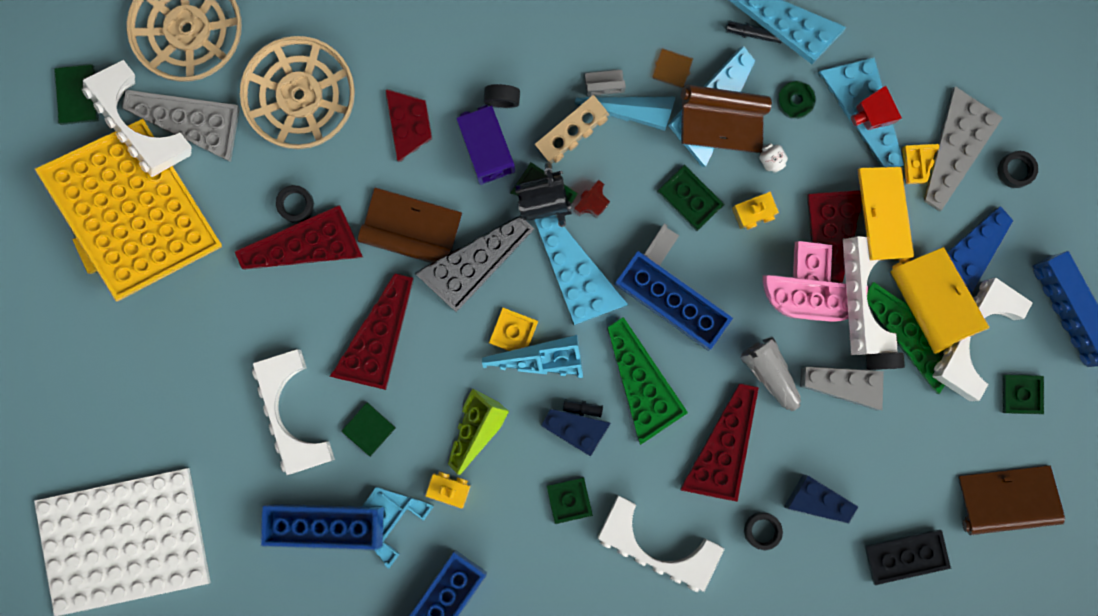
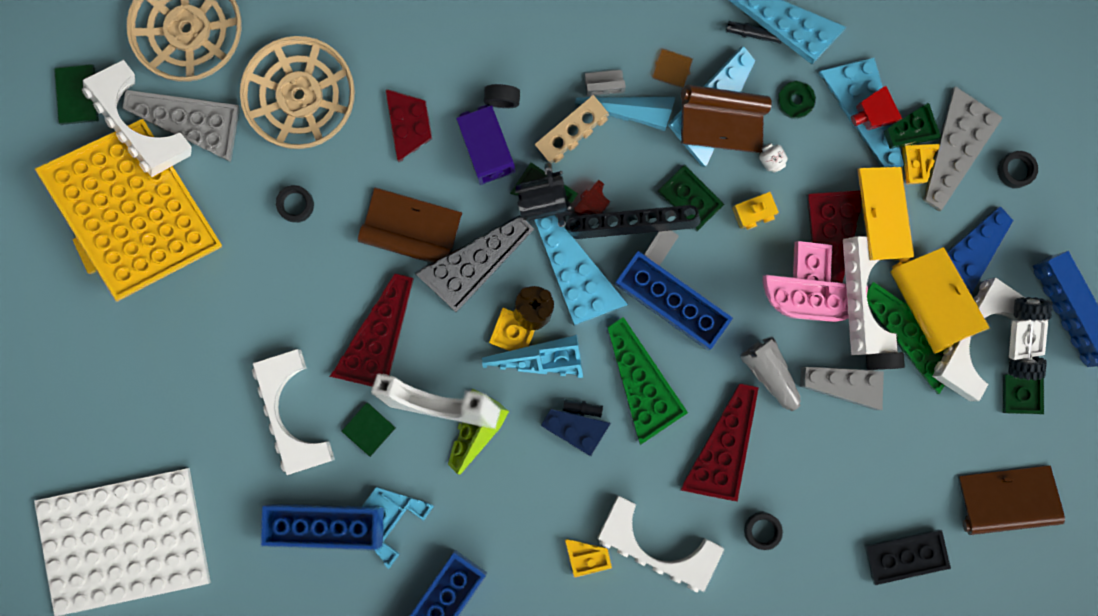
(311, 241): dark red wing -> none
(448, 490): yellow brick -> none
(473, 409): none -> white arch
(539, 299): none -> dark brown brick
(569, 500): dark green tile -> none
(587, 558): none -> yellow wing
(641, 226): none -> black beam
(818, 500): dark blue wedge -> none
(913, 129): none -> dark green wing
(1029, 338): none -> plate

